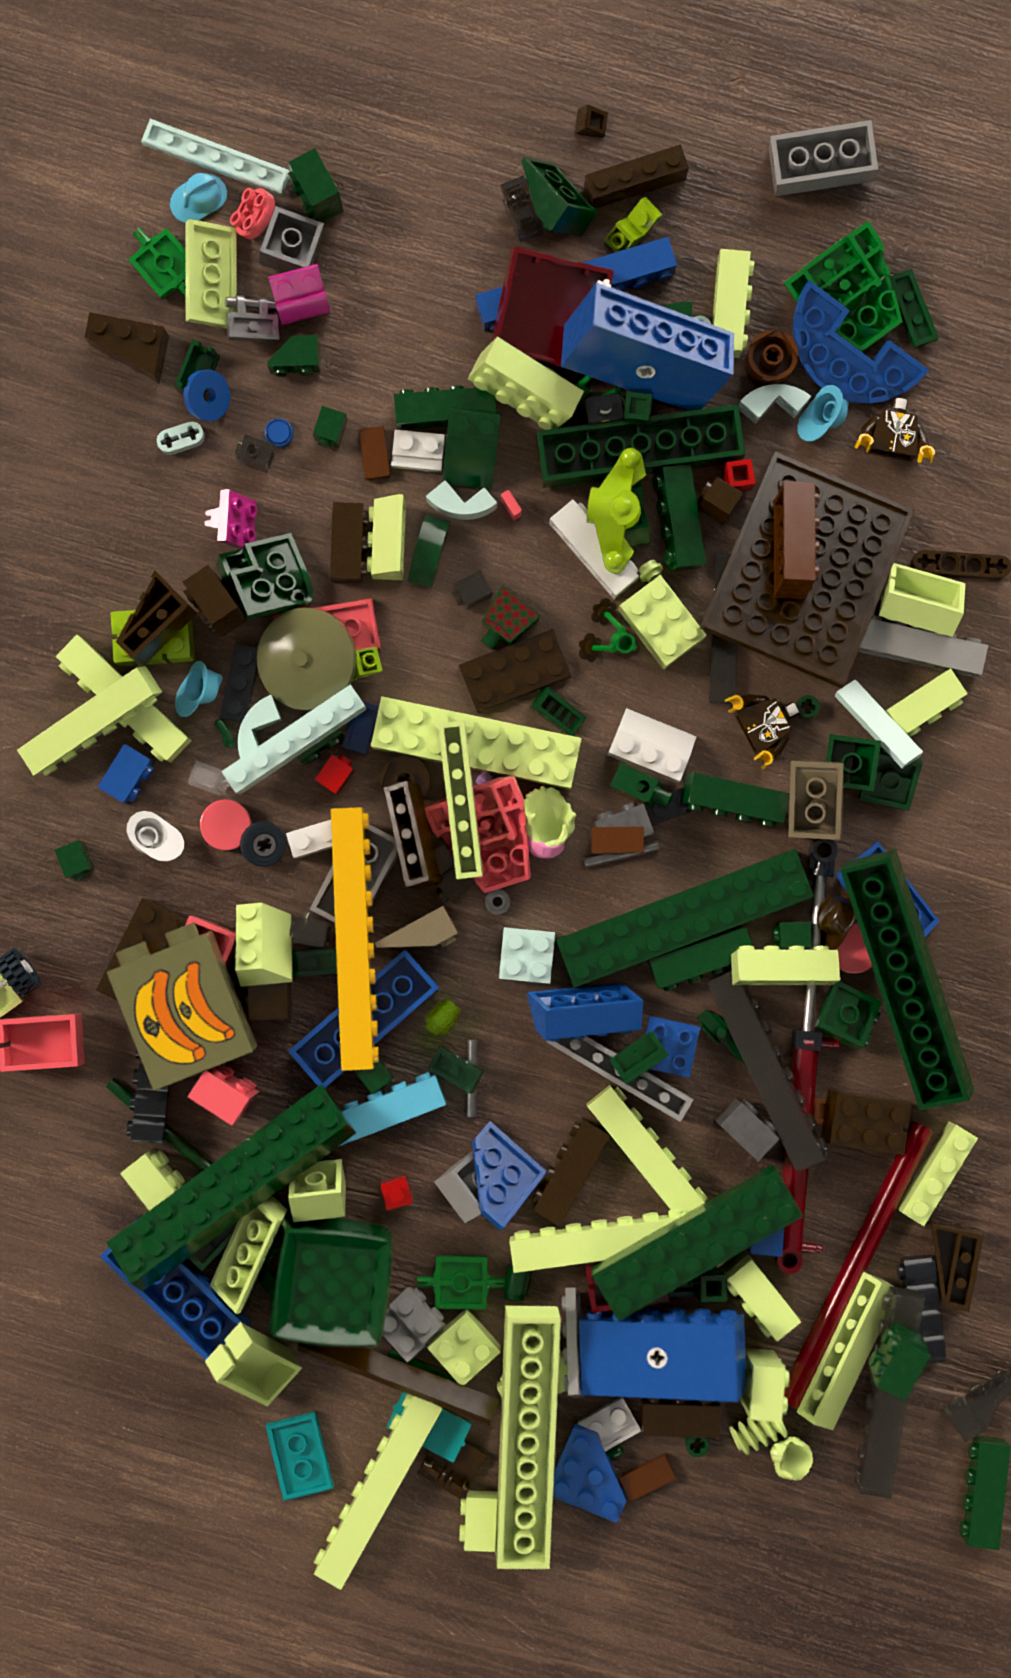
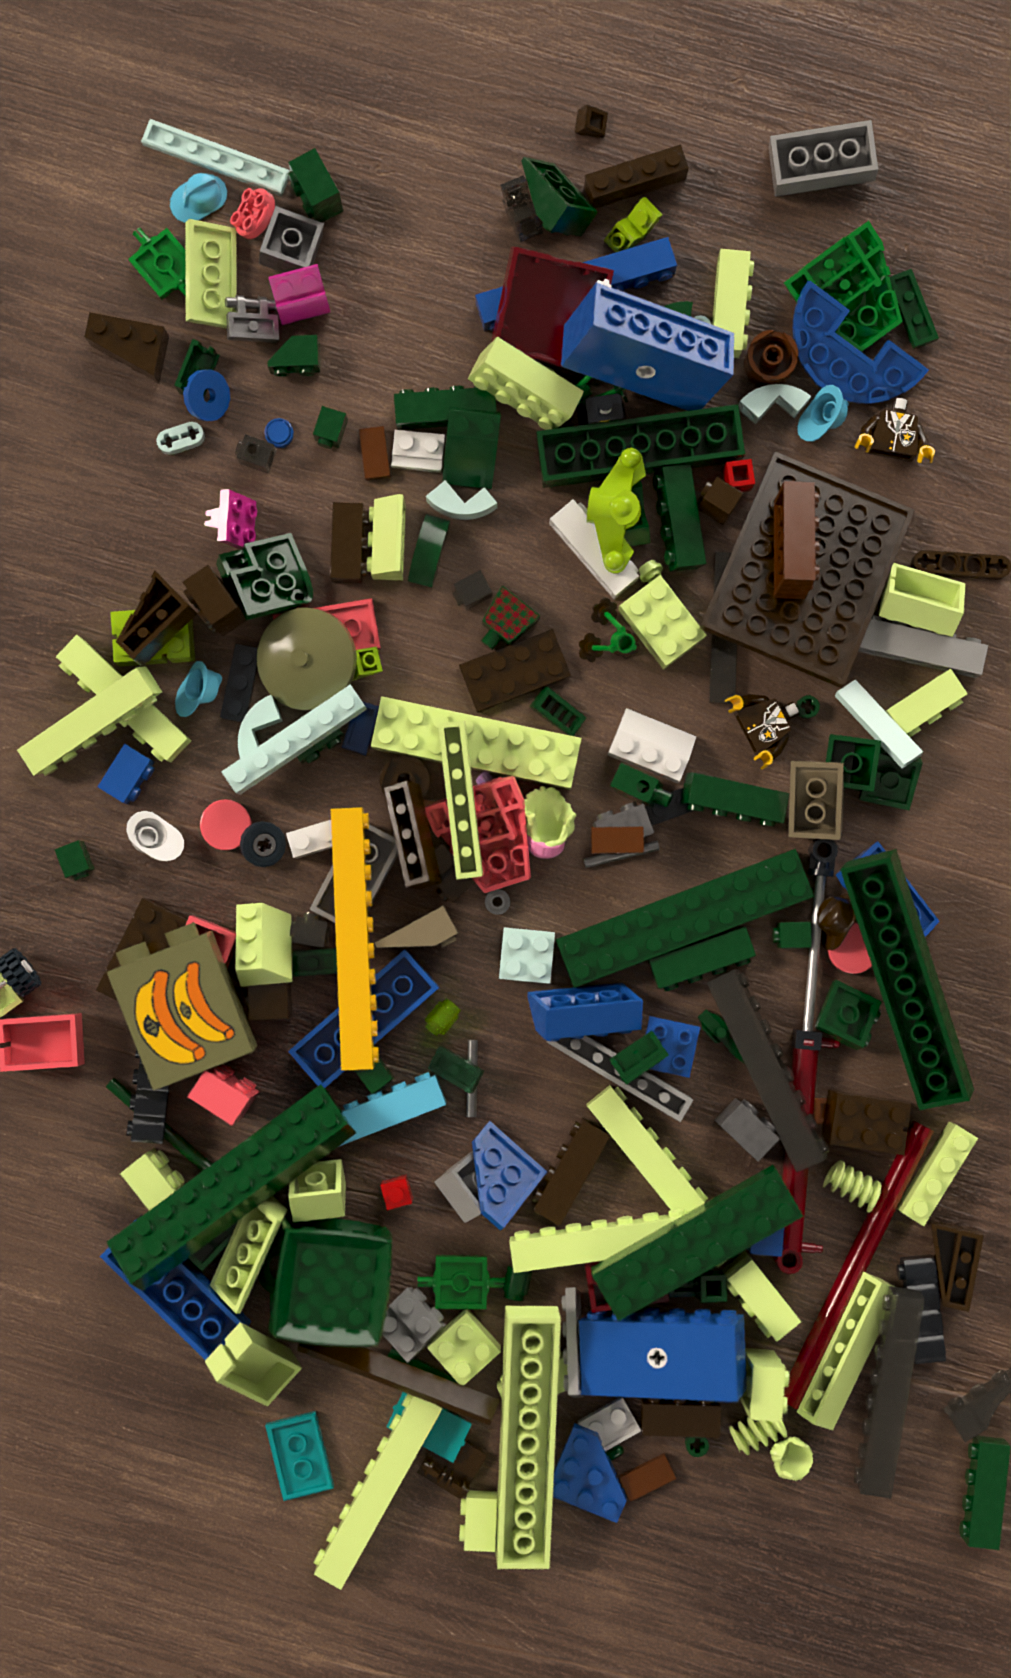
(208, 778): clear brick -> none
(226, 733): dark green piece -> none
(335, 773): red brick -> none
(511, 505): coral tile -> none
(638, 406): dark green plate -> none
(785, 966): yellowish green brick -> none
(853, 1183): none -> yellowish green piece
(899, 1361): dark green brick -> none

